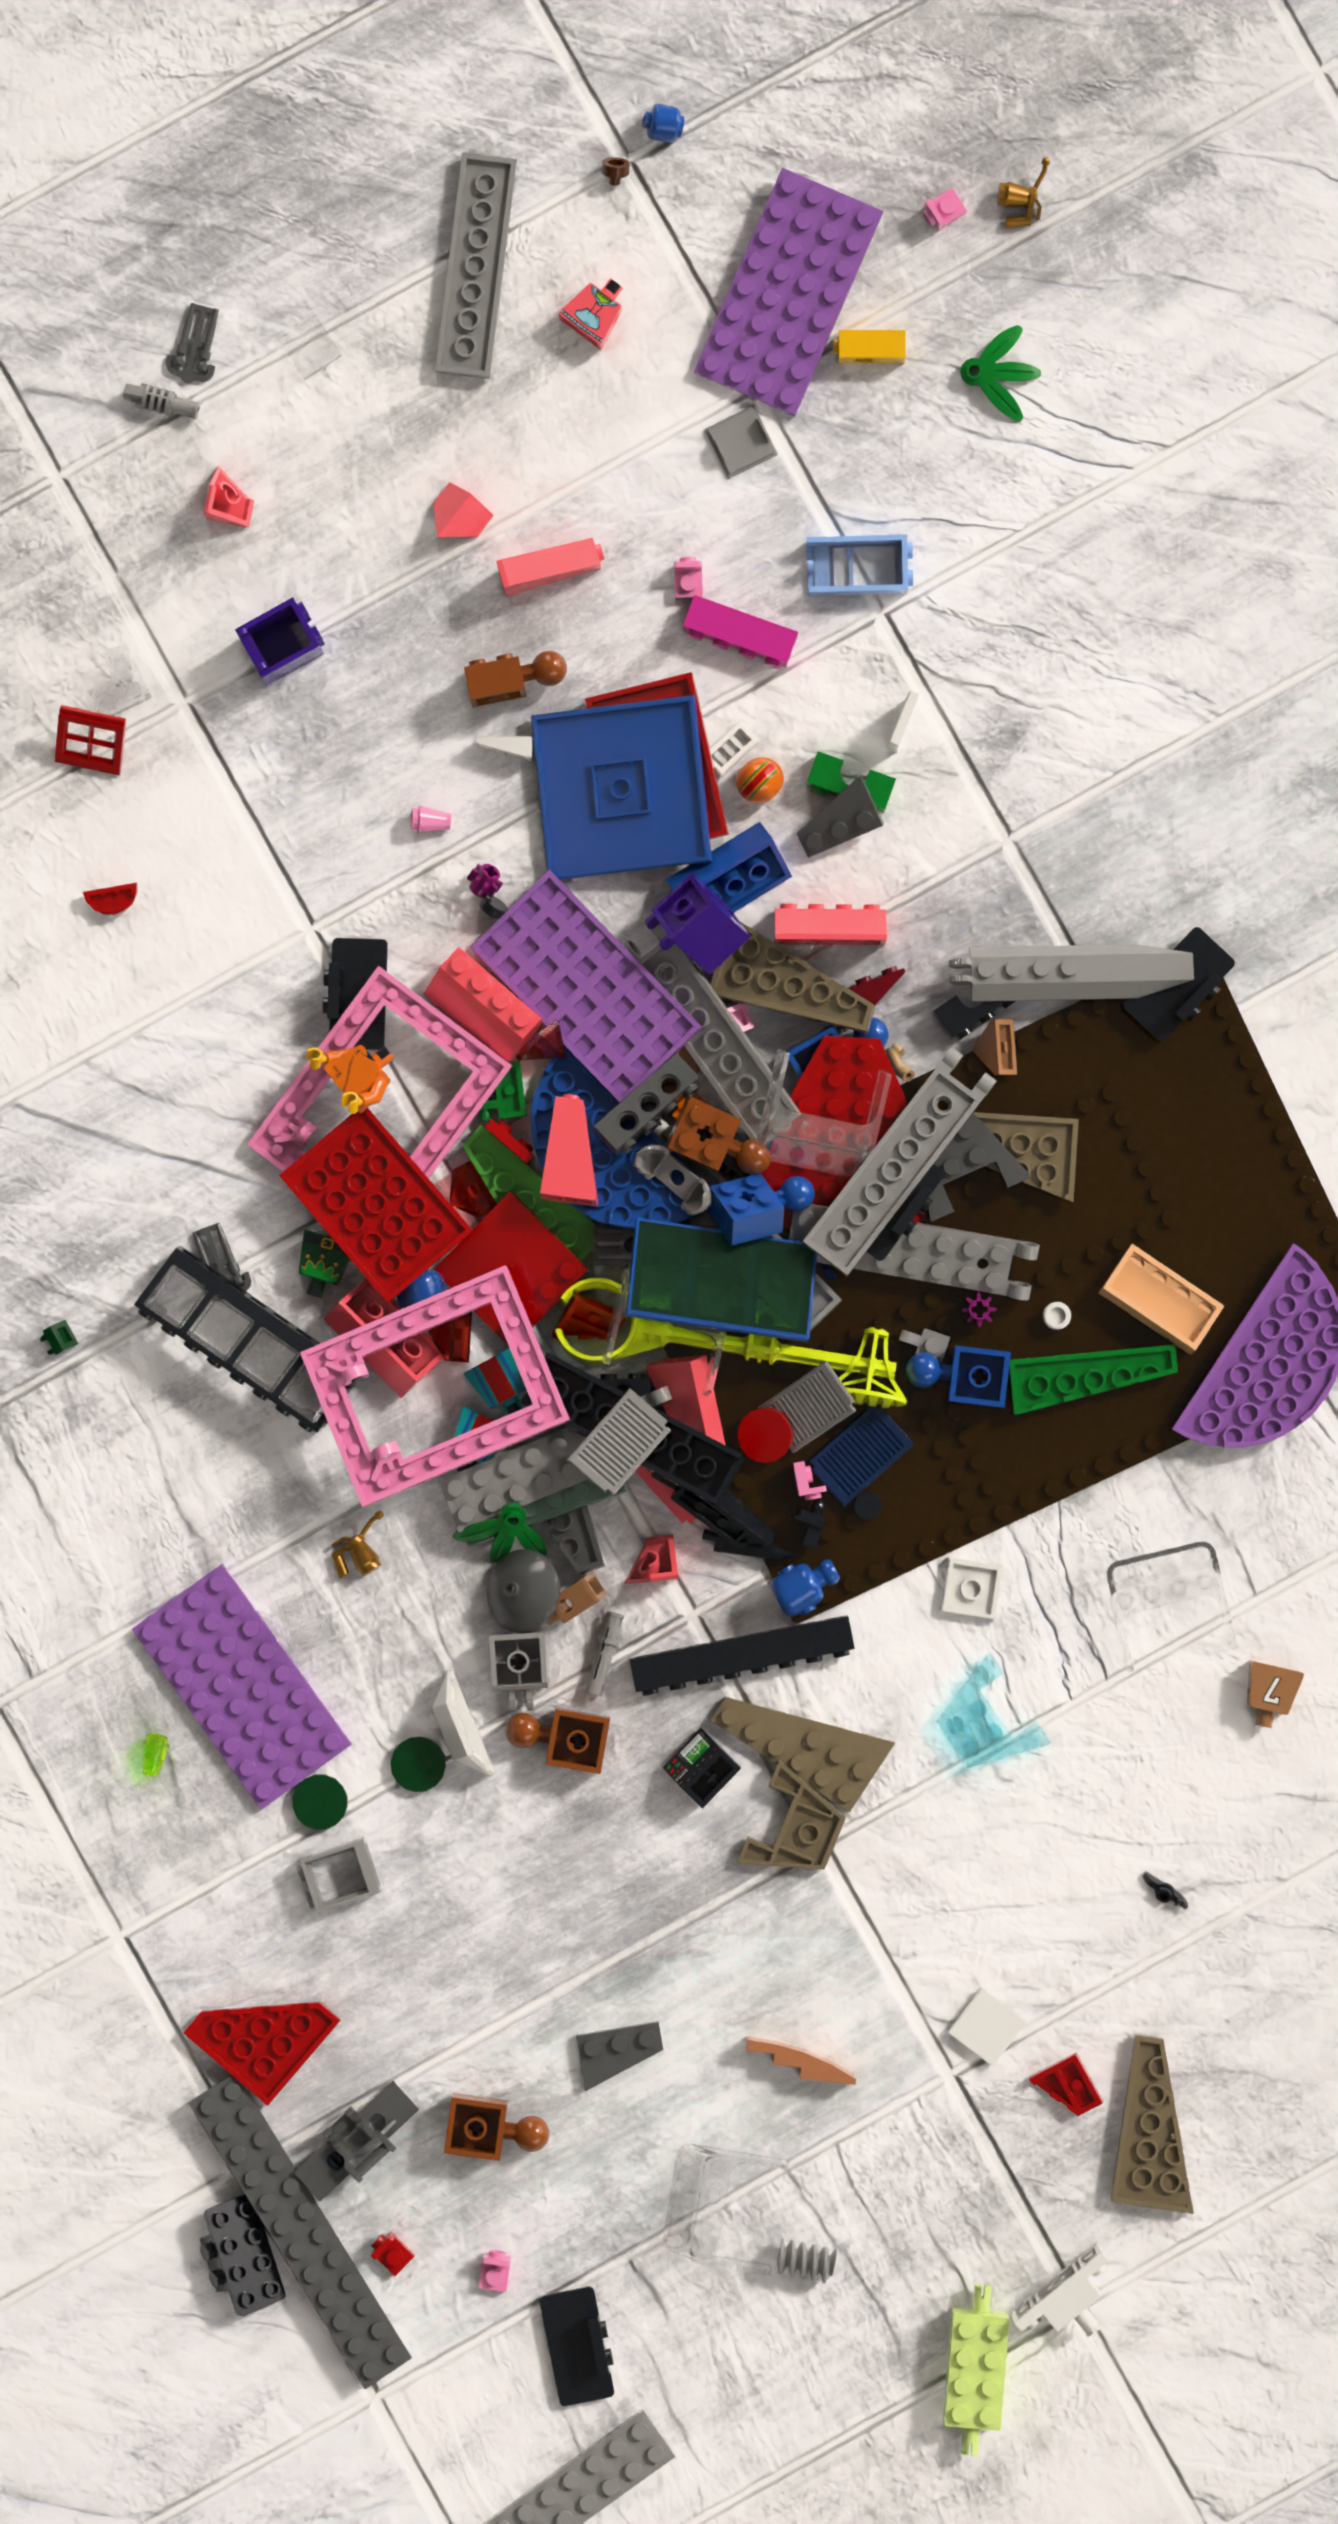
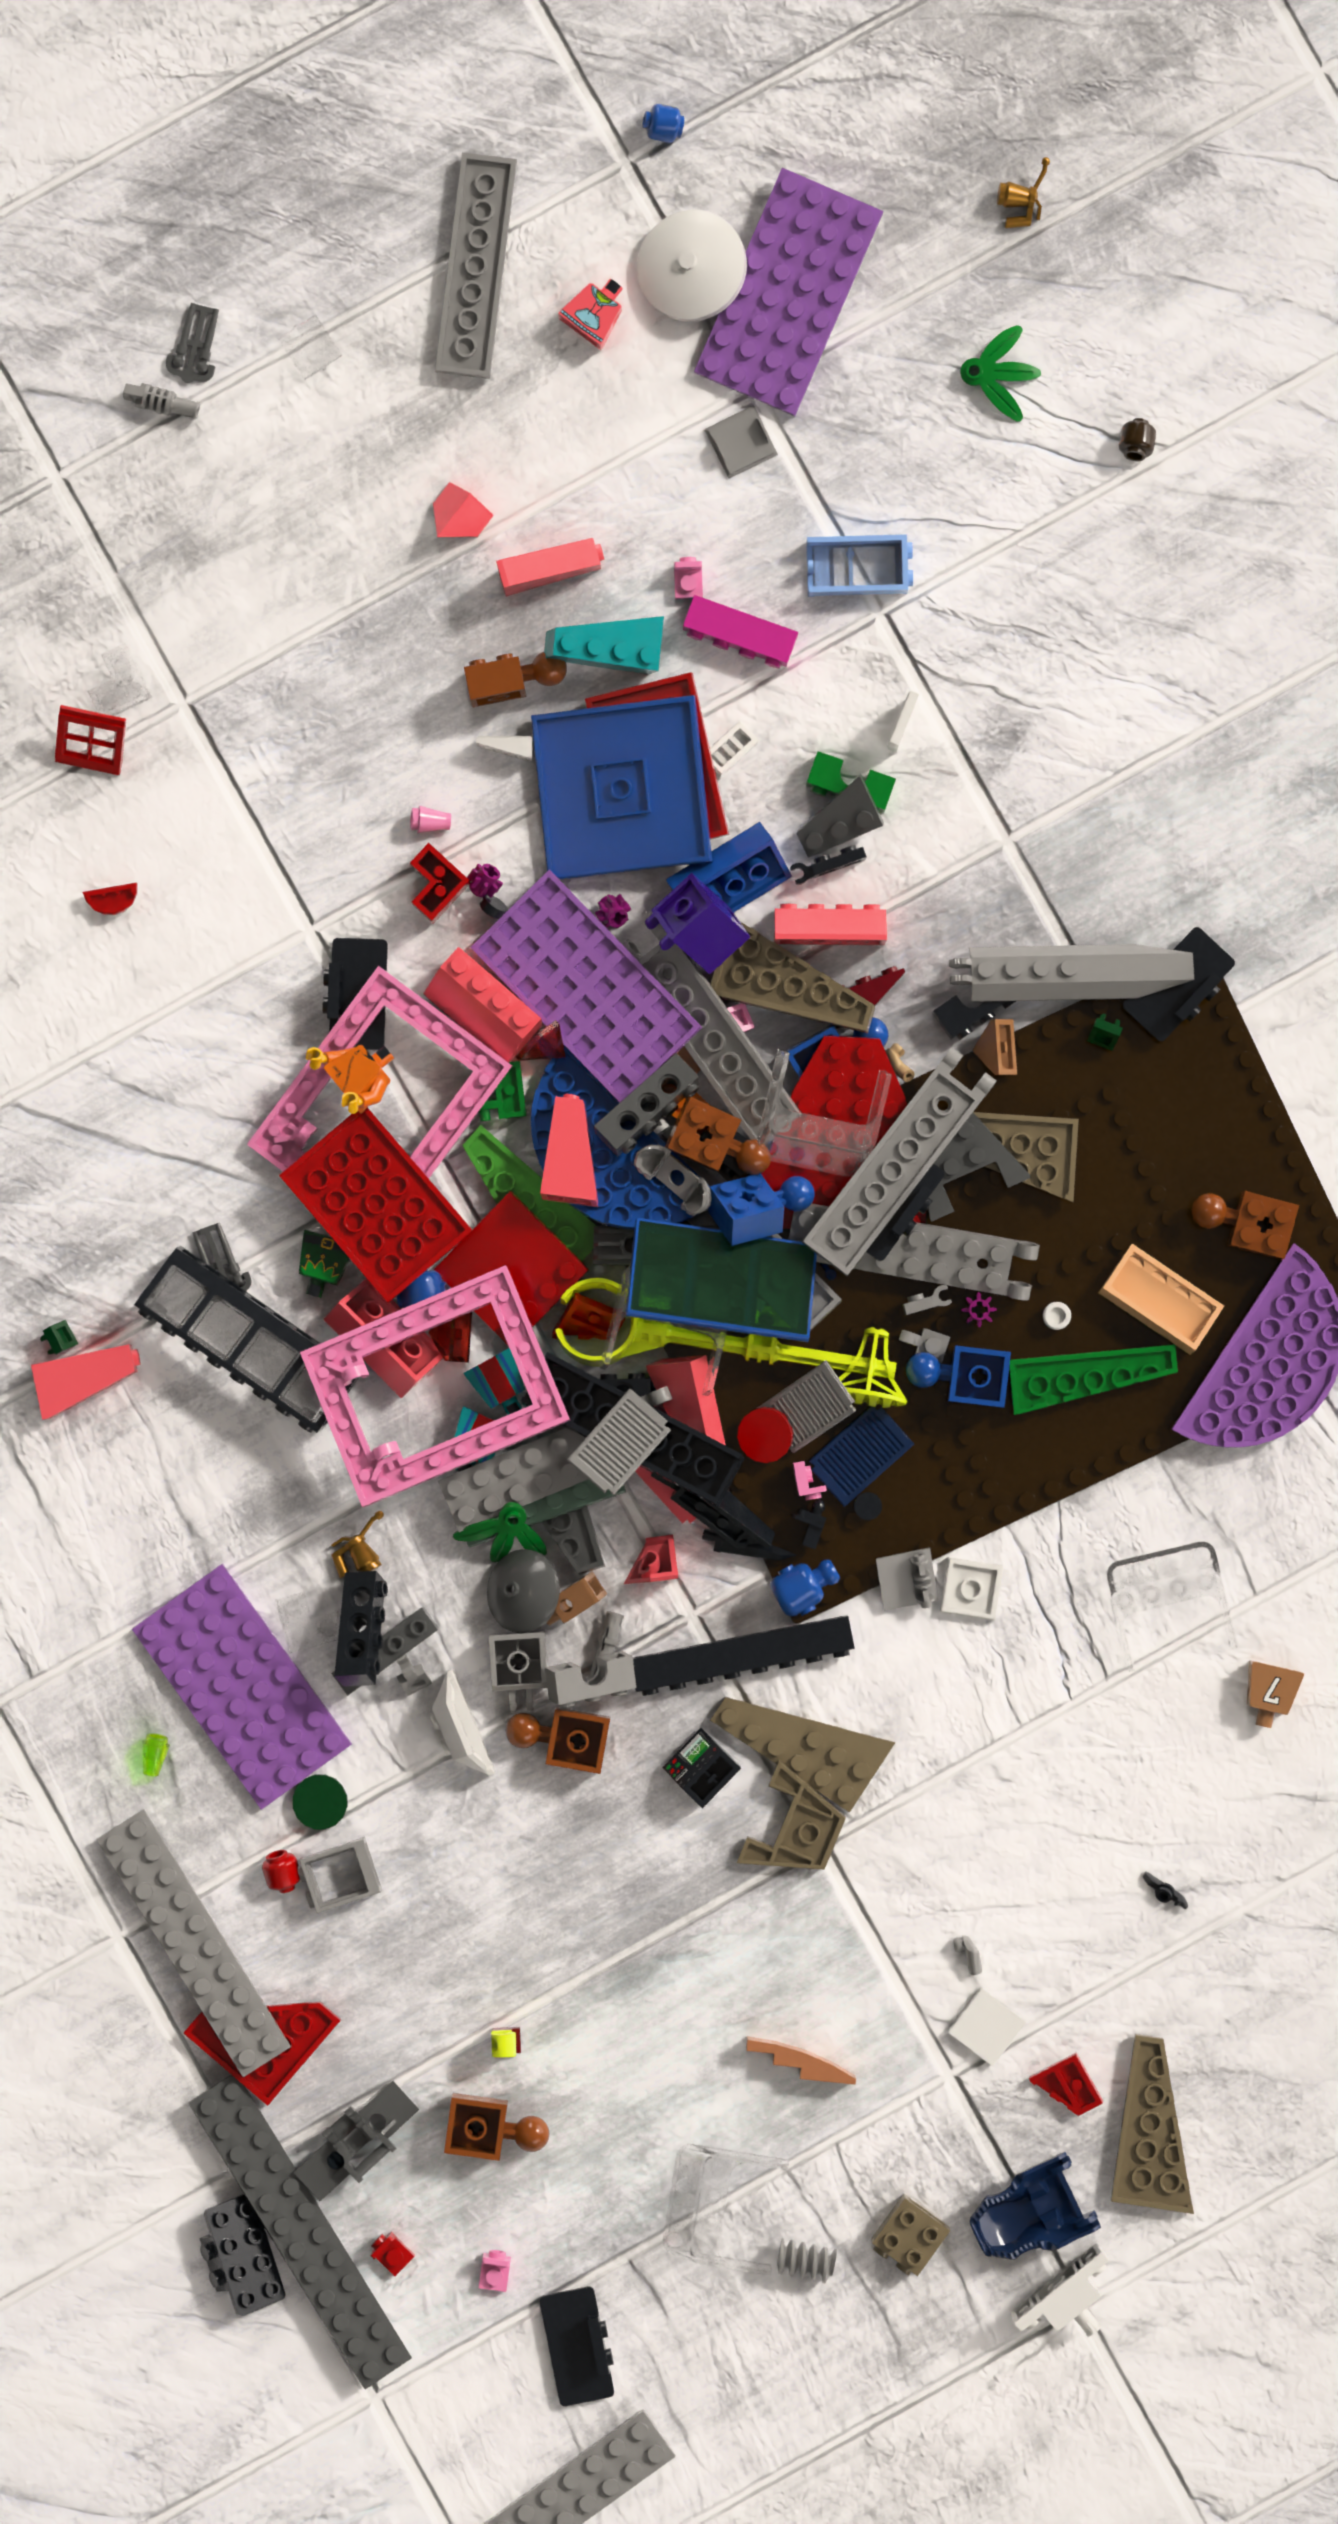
(76, 1378): none -> coral slope
(193, 1943): none -> light grey plate
(227, 501): coral slope -> none
(273, 643): dark purple container -> none
(281, 1871): none -> red head
(357, 1589): none -> black brick
(401, 1640): none -> dark grey brick
(412, 1677): none -> light grey plate
(418, 1764): dark green tile -> none
(444, 884): none -> red brick
(469, 1191): clear red slope -> none
(506, 2041): none -> neon yellow leg
(519, 1148): red plate -> none
(611, 645): none -> teal wedge
(613, 911): none -> magenta gear
(613, 1677): none -> light grey arch
(615, 169): reddish brown tile -> none
(615, 2050): dark grey wing -> none
(691, 265): none -> white dish
(759, 780): orange helmet -> none
(825, 864): none -> black plate
(870, 346): yellow brick -> none
(907, 1579): none -> light grey hinge
(909, 2236): none -> dark tan brick
(918, 1302): none -> light grey plate
(944, 209): bright pink bracket -> none
(972, 1953): none -> light grey arm
(976, 1728): clear light blue wing -> none
(976, 2369): yellowish green brick -> none
(1032, 2213): none -> dark blue animal
(1105, 1033): none -> dark green tile
(1137, 439): none -> dark brown head
(1211, 1211): none -> dark orange brick

